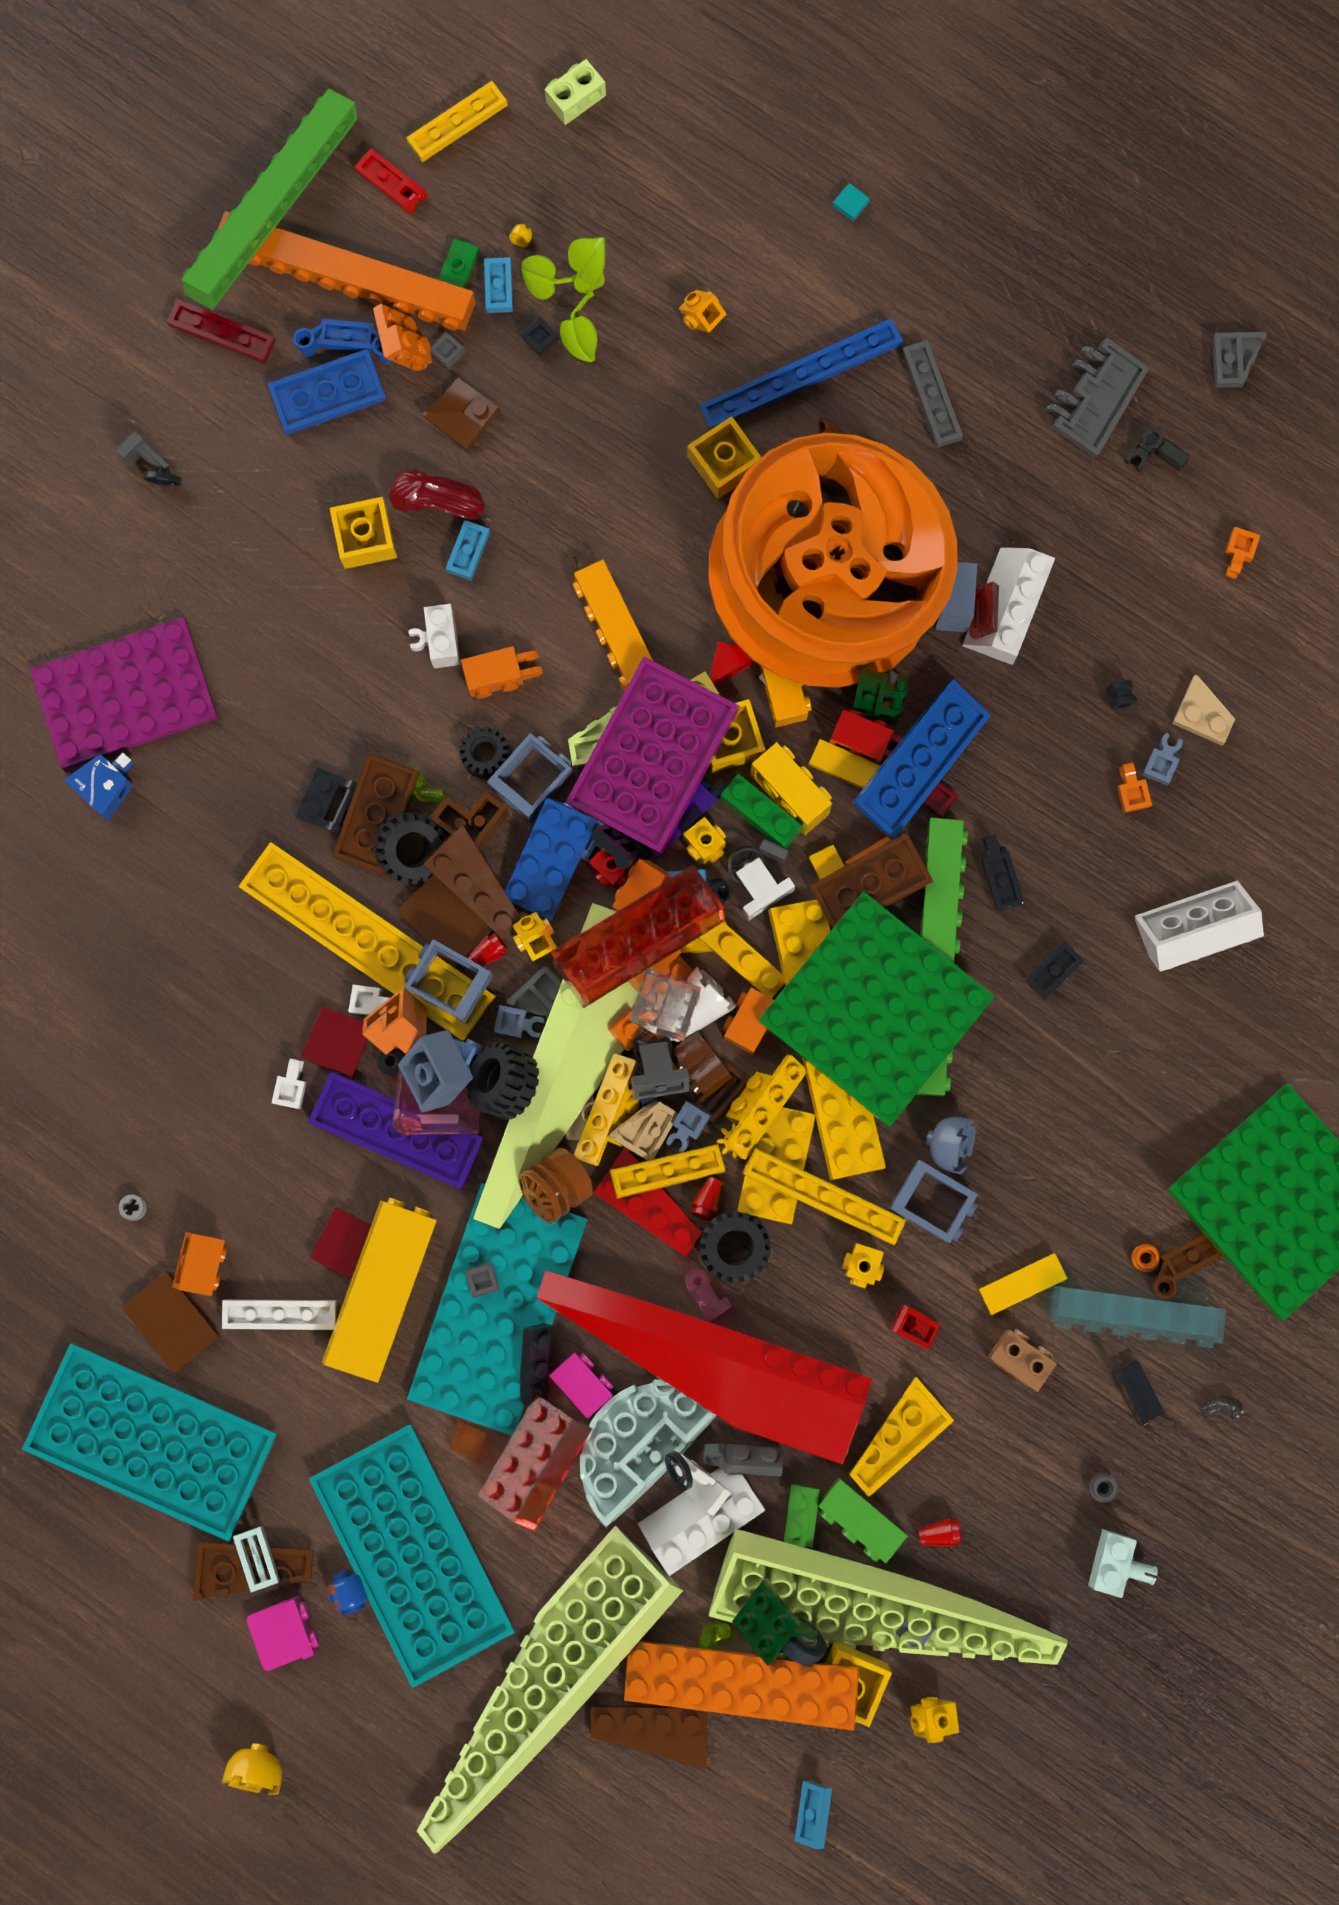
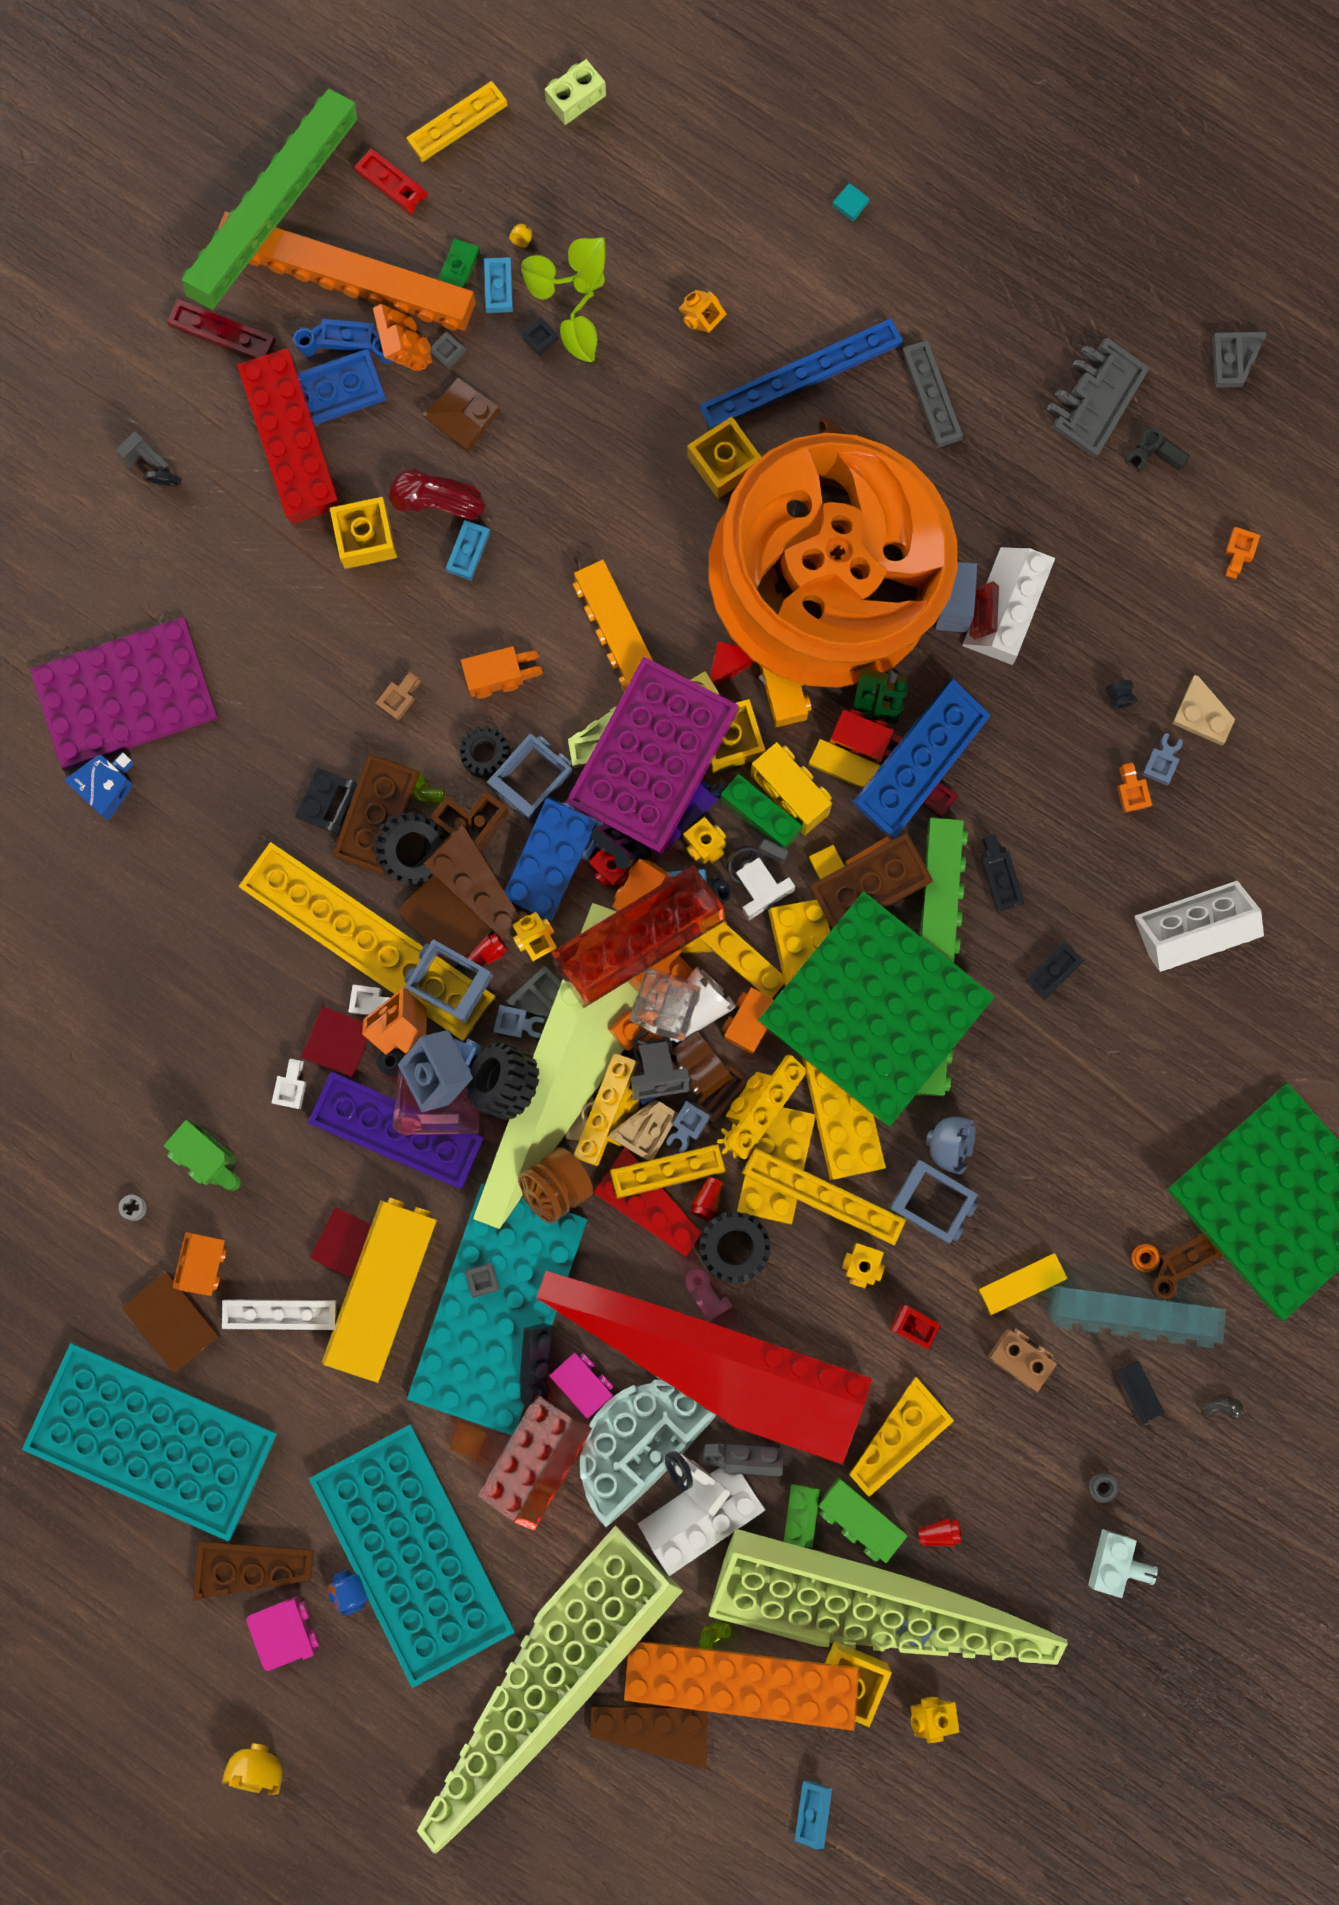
(203, 1155): none -> bright green hinge
(238, 1539): light aqua tile -> none
(289, 436): none -> red brick
(396, 698): none -> medium nougat plate
(440, 636): white brick -> none
(776, 1631): dark green plate -> none

